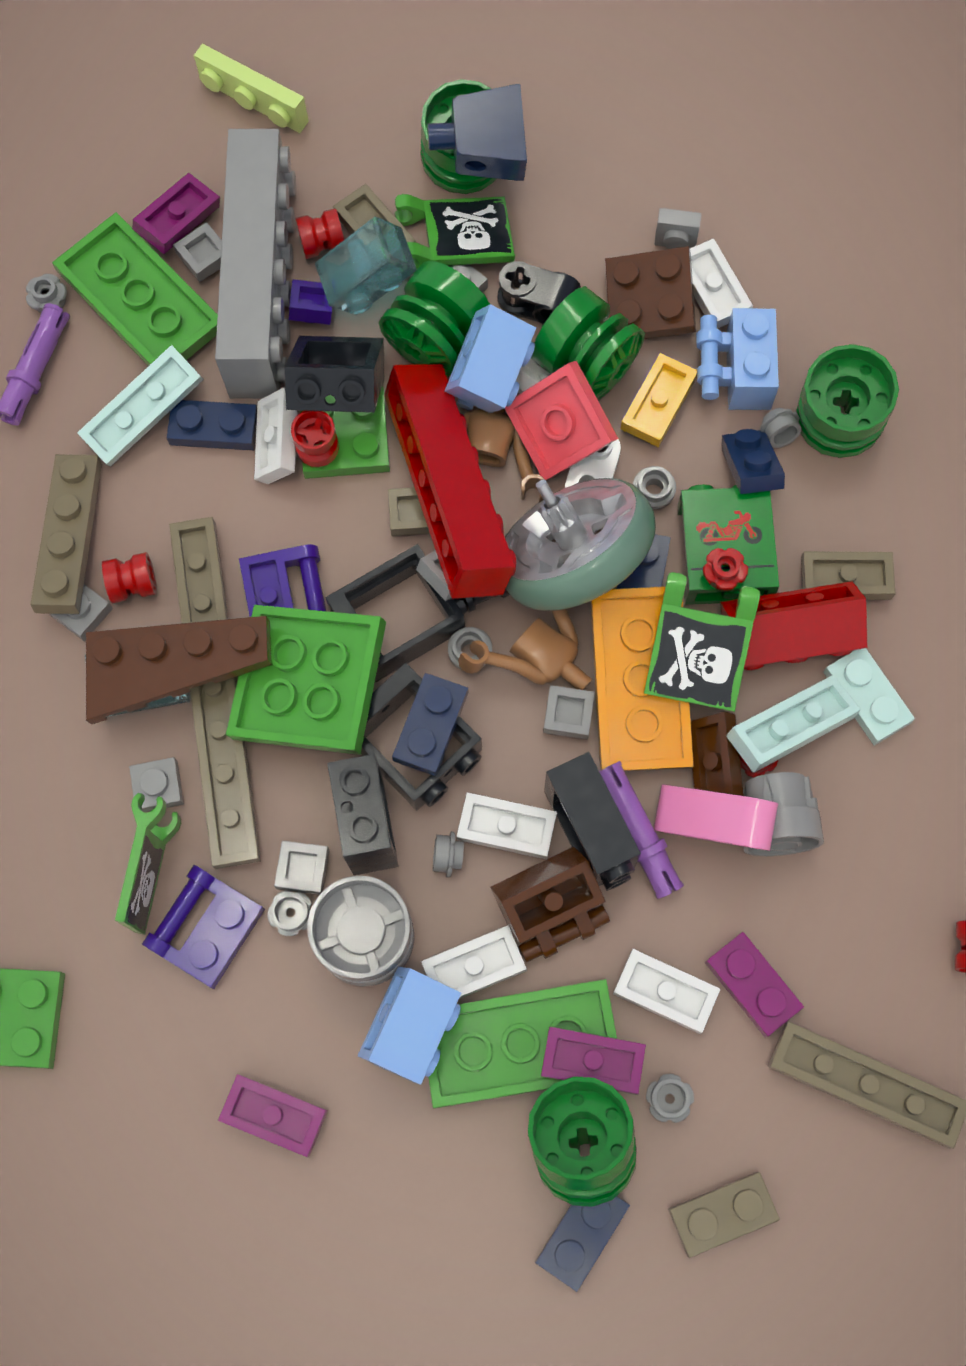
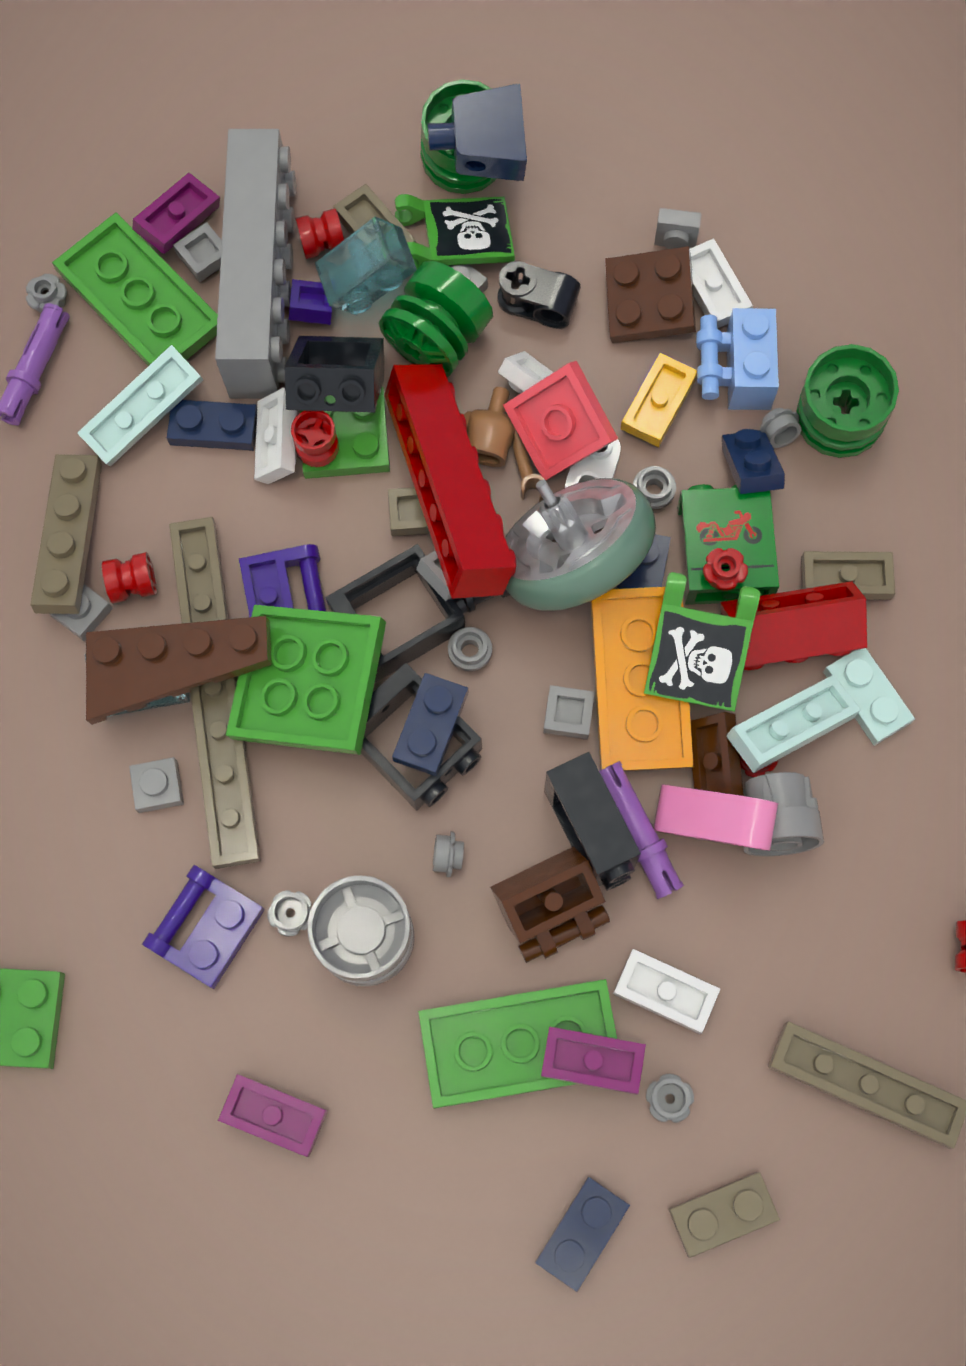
(144, 864): bright green flag -> none
(251, 89): yellowish green plate -> none
(301, 867): plate -> none
(362, 814): window -> none
(411, 1025): light blue brick -> none
(477, 963): white plate -> none
(491, 360): light blue brick -> none
(506, 825): white plate -> none
(540, 654): medium nougat piece -> none
(579, 1114): green wheel -> none
(584, 334): green wheel -> none
(754, 984): magenta plate -> none

